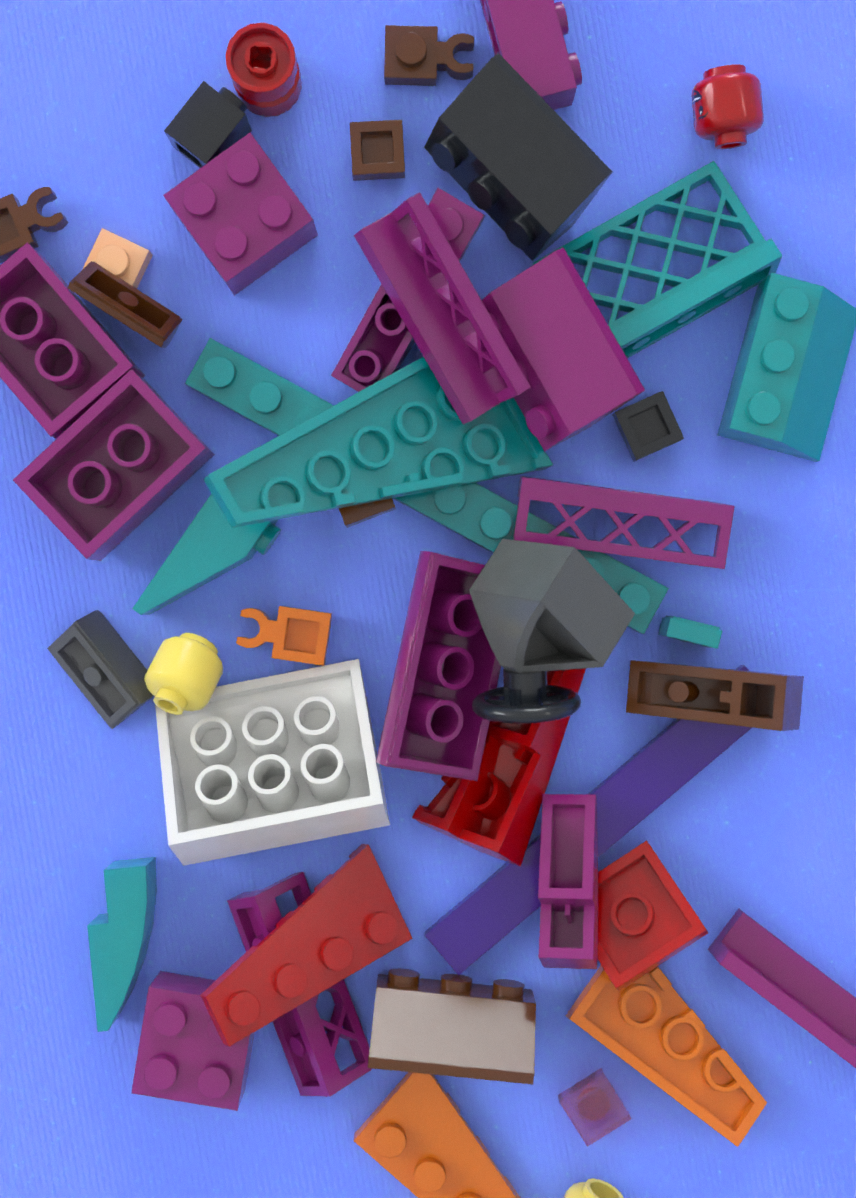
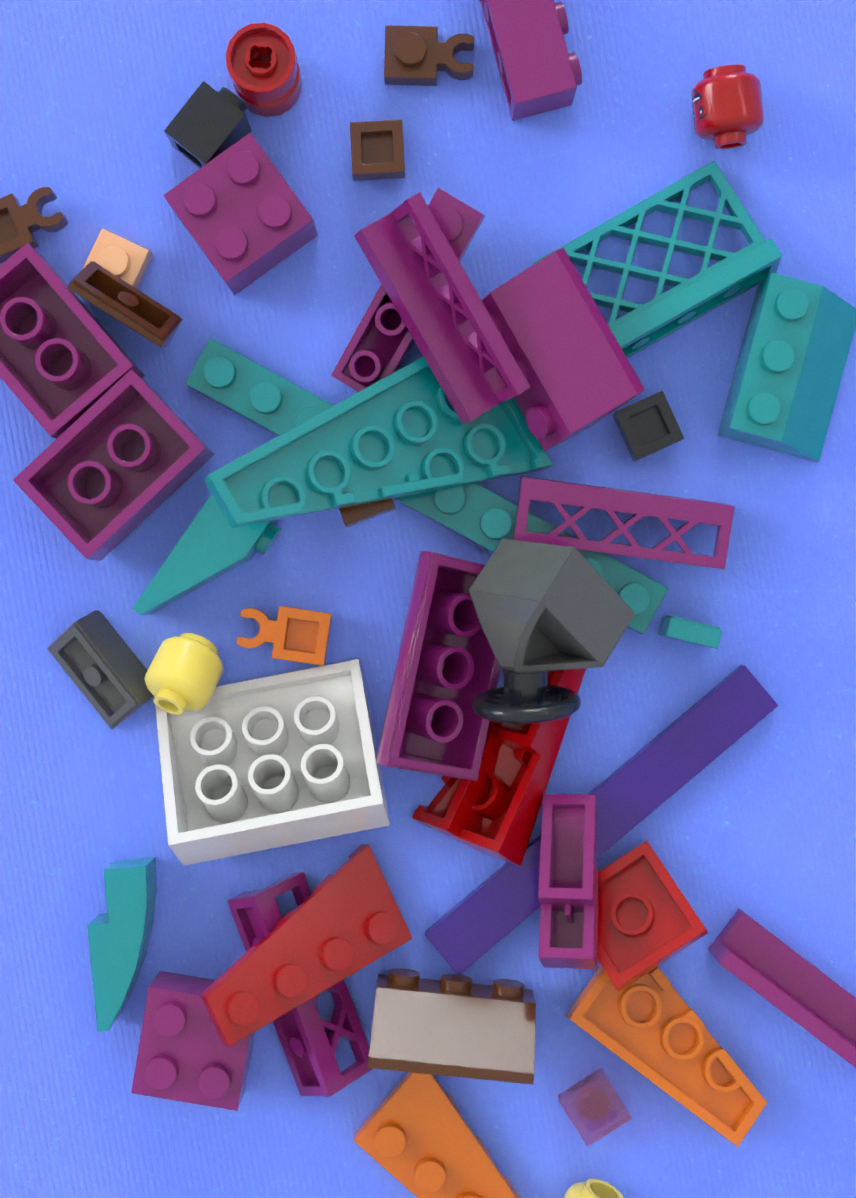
(516, 158): black slope -> none
(715, 695): reddish brown slope -> none

